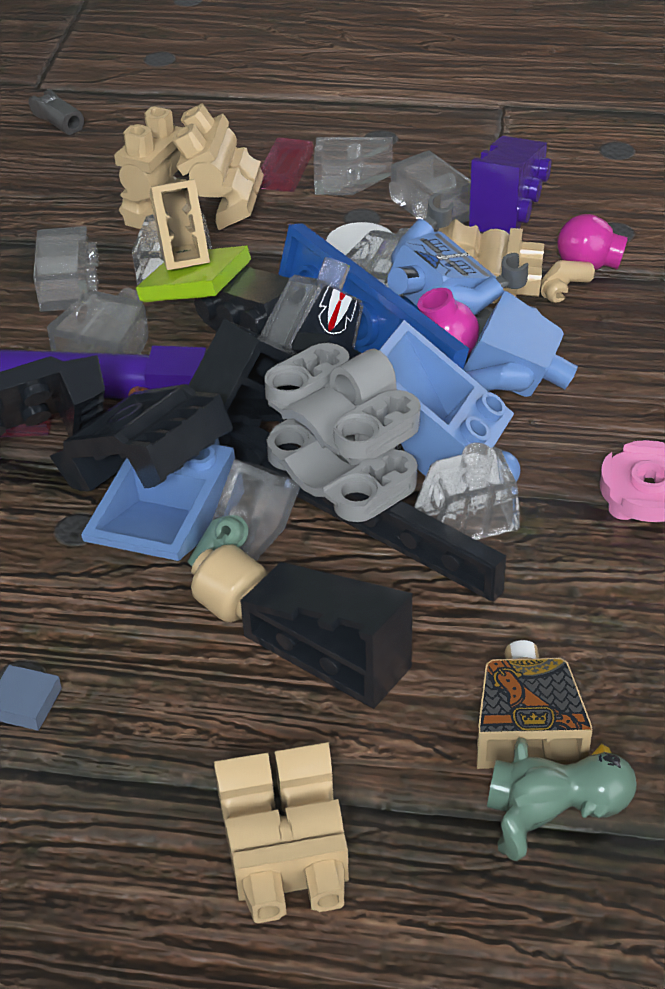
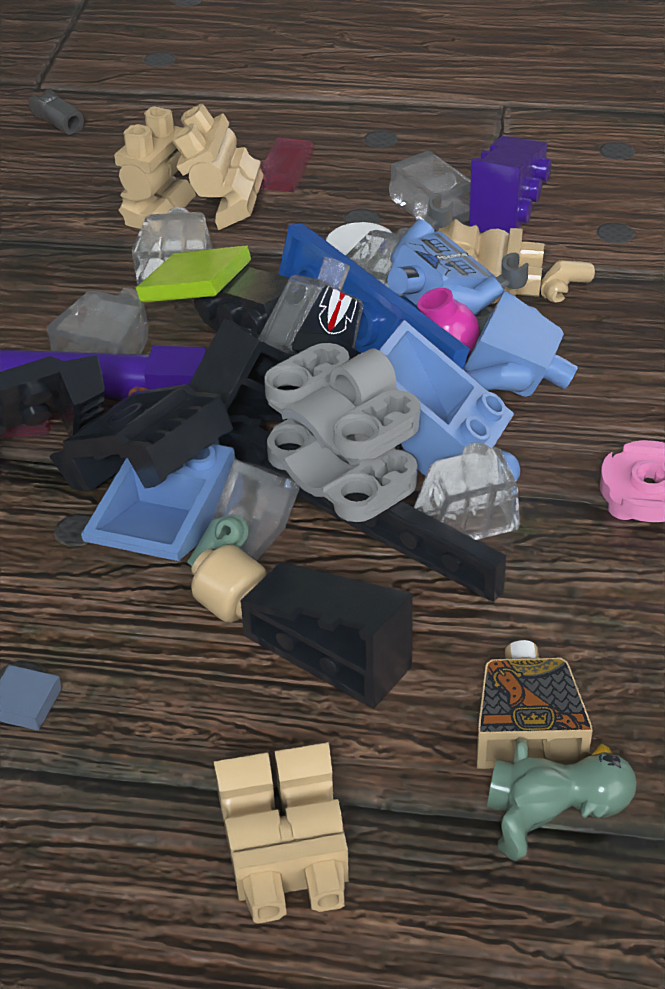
(64, 267): clear brick -> none
(179, 224): tan torso -> none
(350, 163): clear slope -> none
(591, 240): dark pink piece -> none

